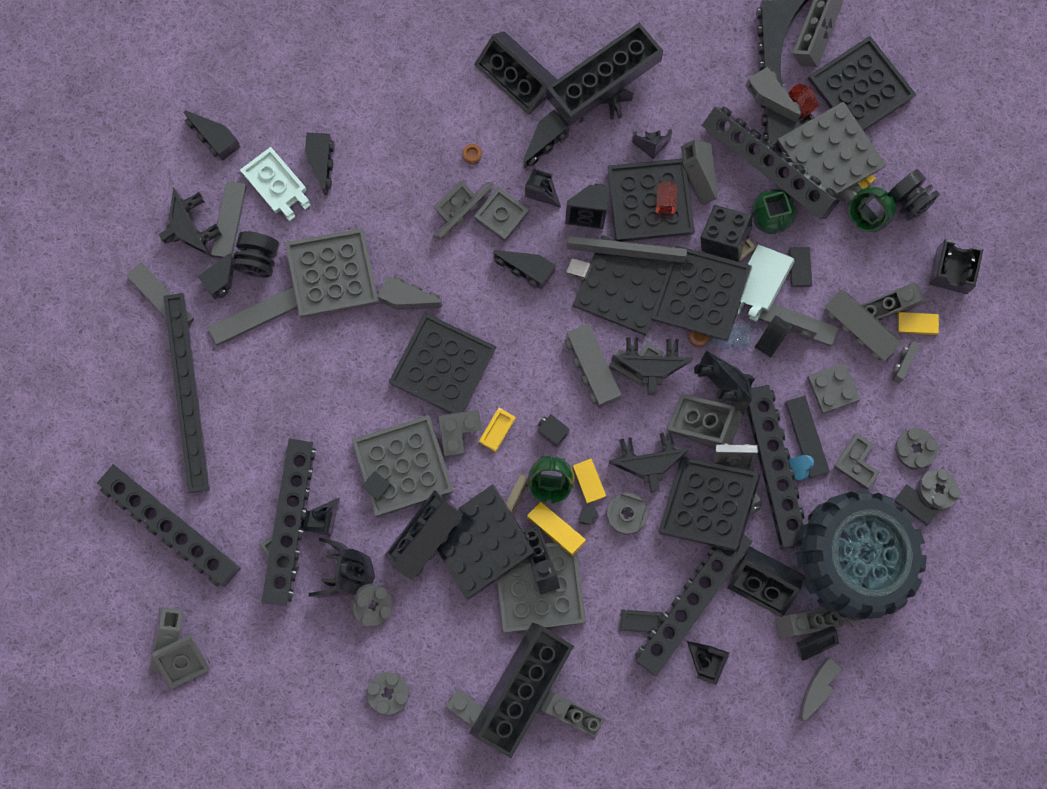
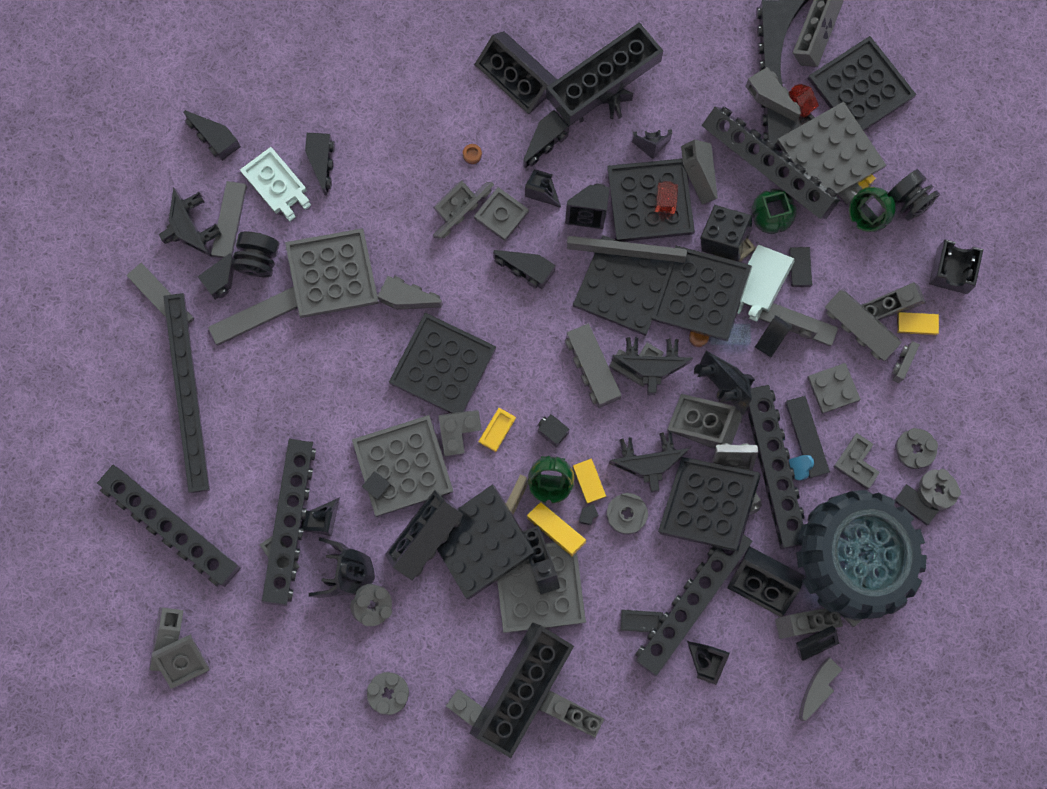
(578, 269): flat silver piece -> none

